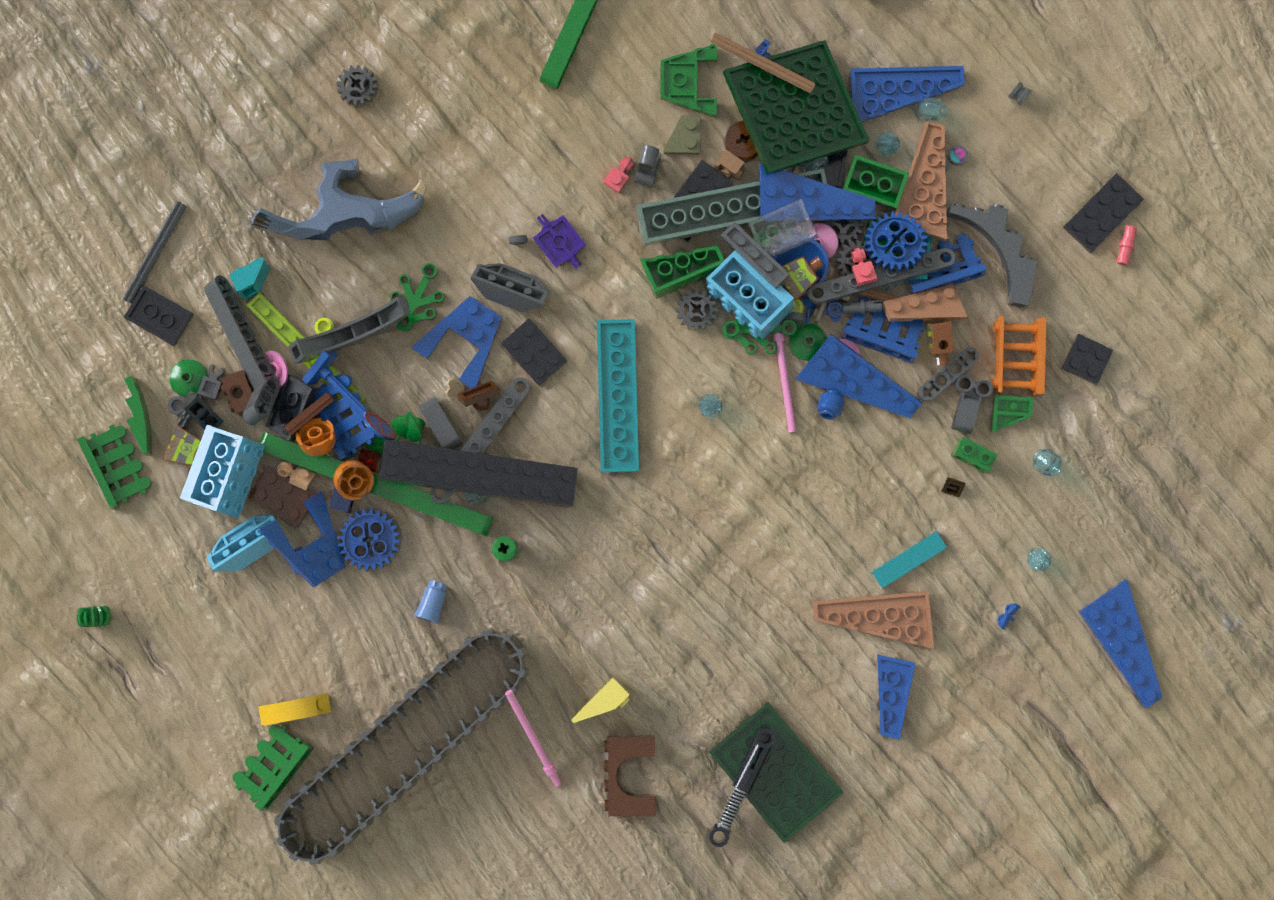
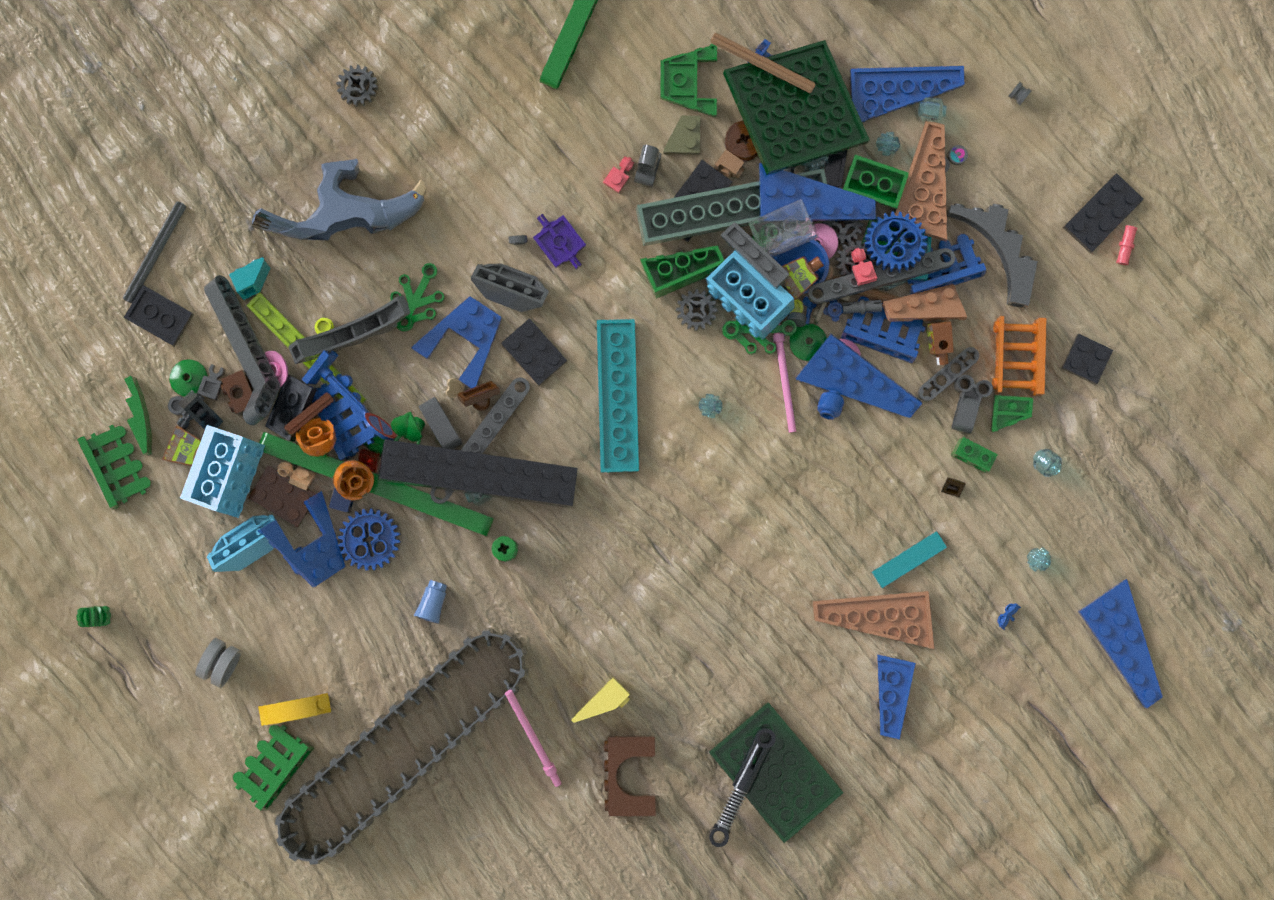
(218, 662): none -> light grey wheel

